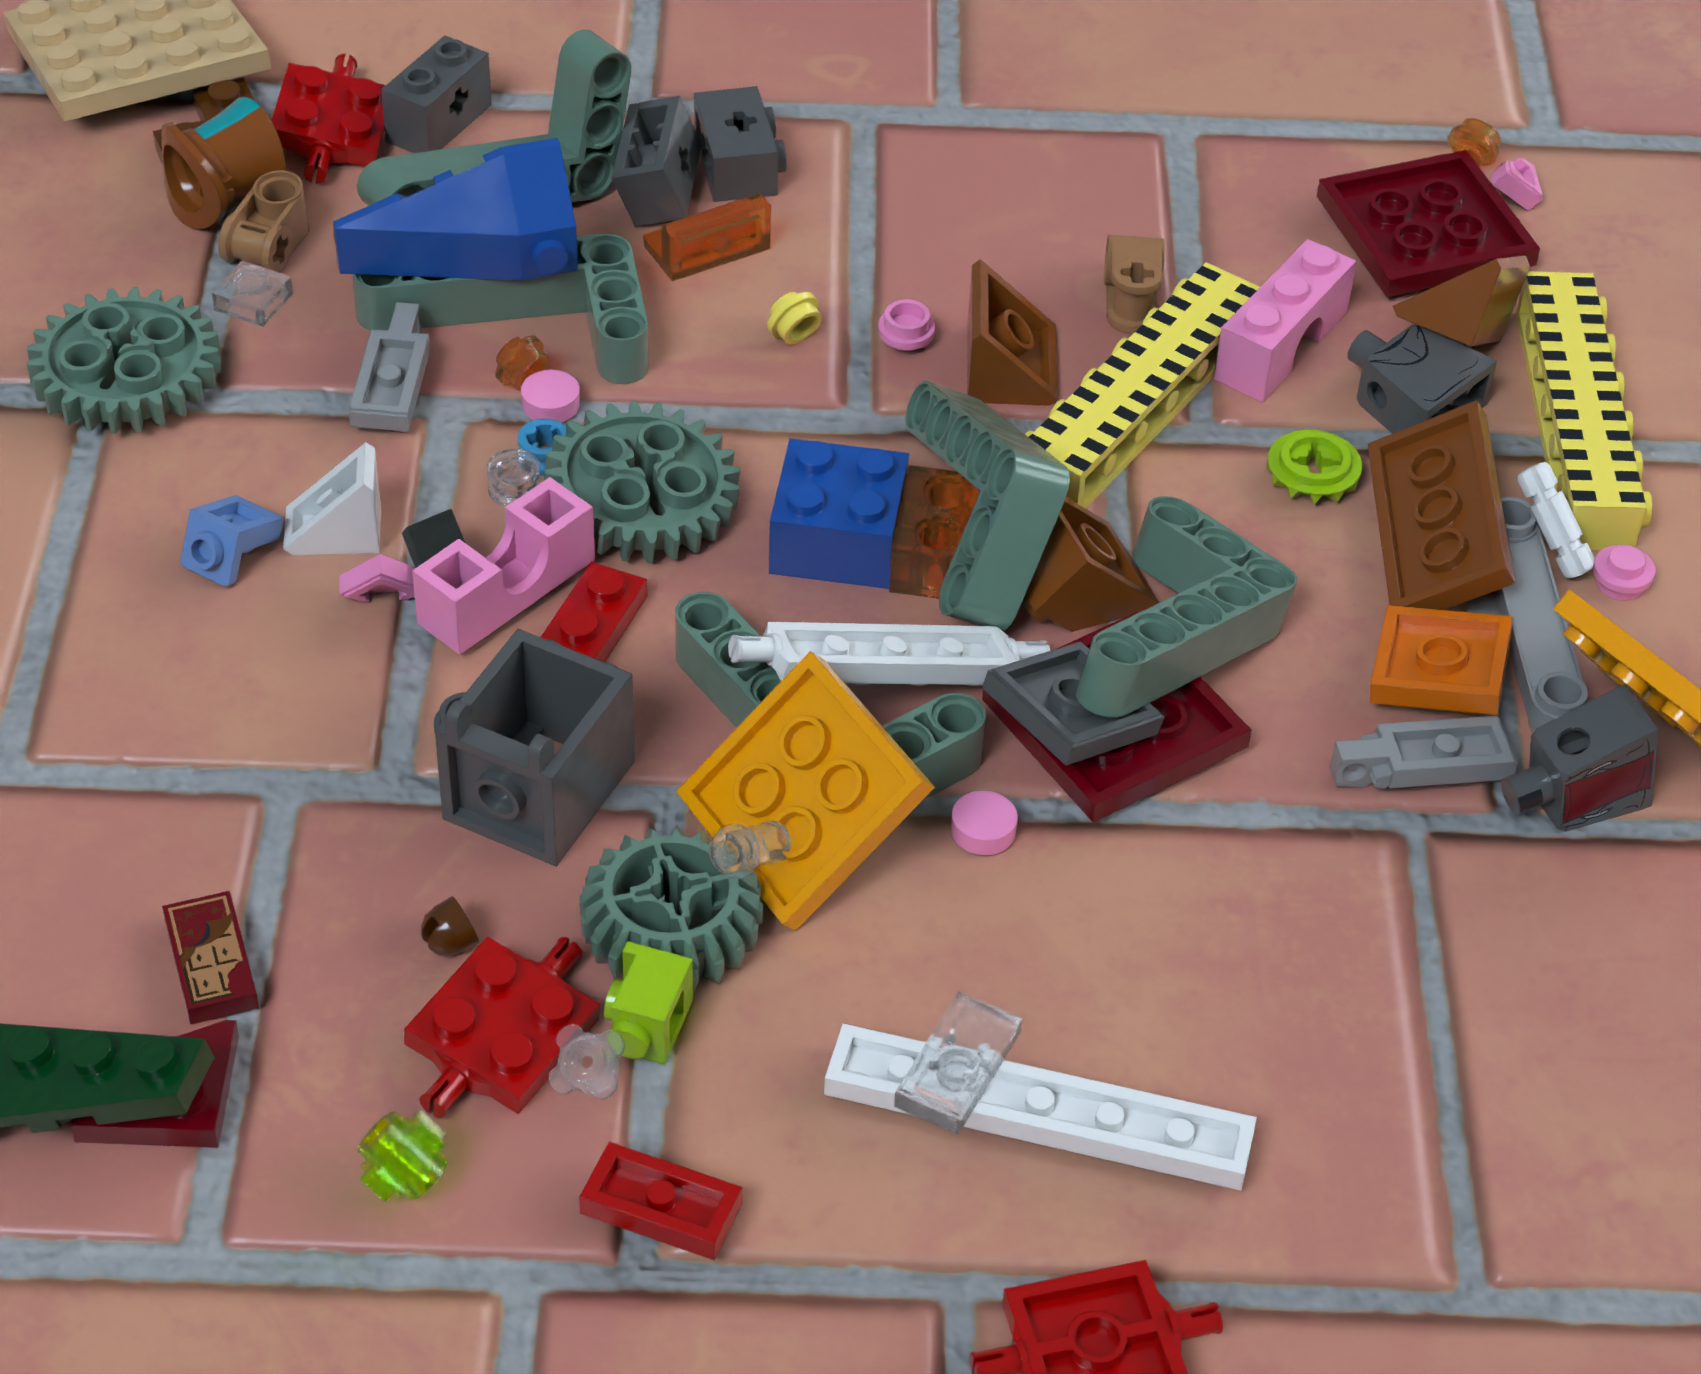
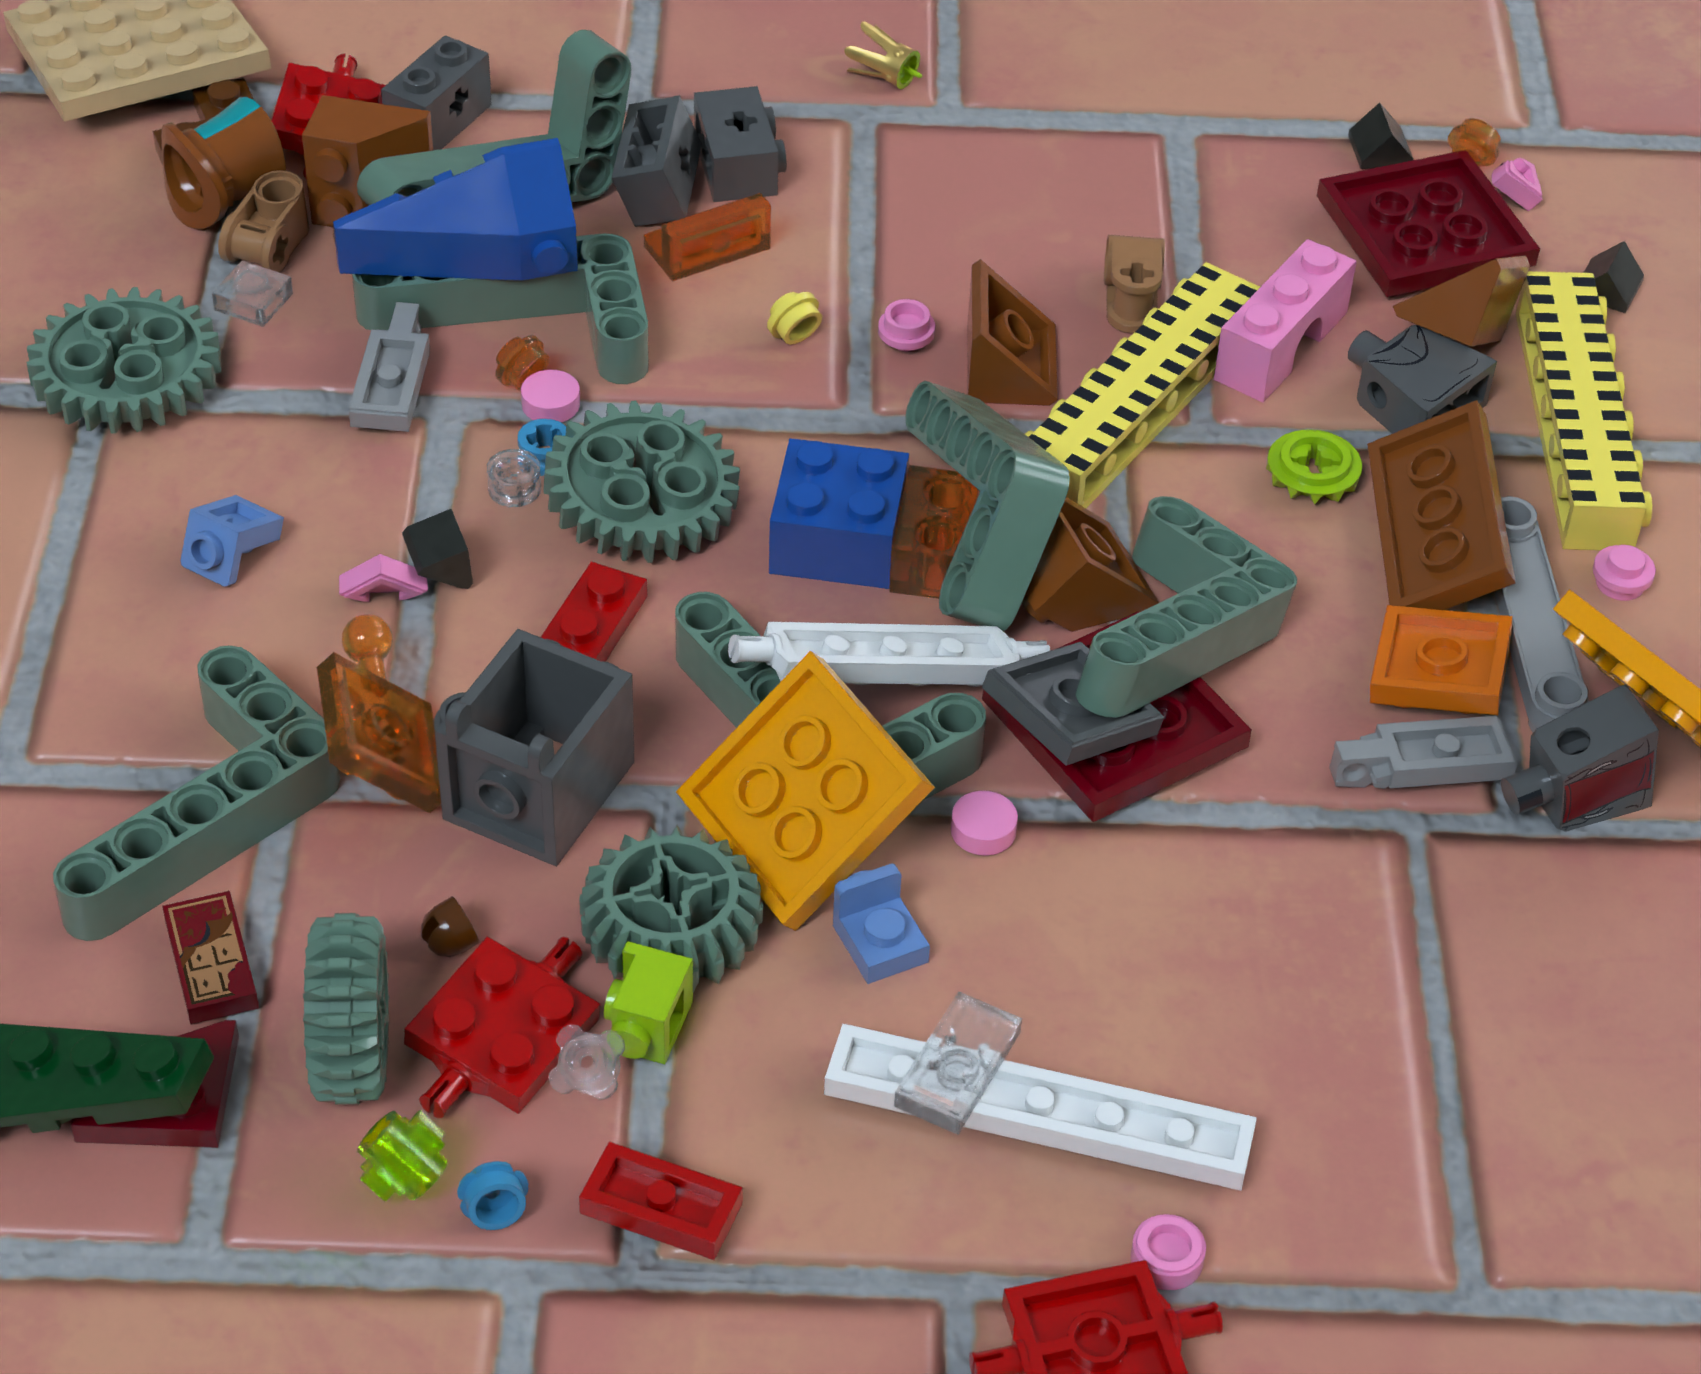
(214, 817): none -> sand green beam
(338, 511): white slope -> none
(345, 139): none -> dark orange slope
(346, 1008): none -> sand green gear
(374, 724): none -> clear orange plate
(493, 1195): none -> dark azure plate
(543, 544): bright pink arch -> none
(742, 849): clear pin -> none
(878, 924): none -> medium blue bracket
(896, 67): none -> pearl gold piece
(1172, 1250): none -> bright pink tile
(1378, 140): none -> pearl dark grey slope
(1556, 520): white axle -> none
(1616, 276): none -> pearl dark grey slope

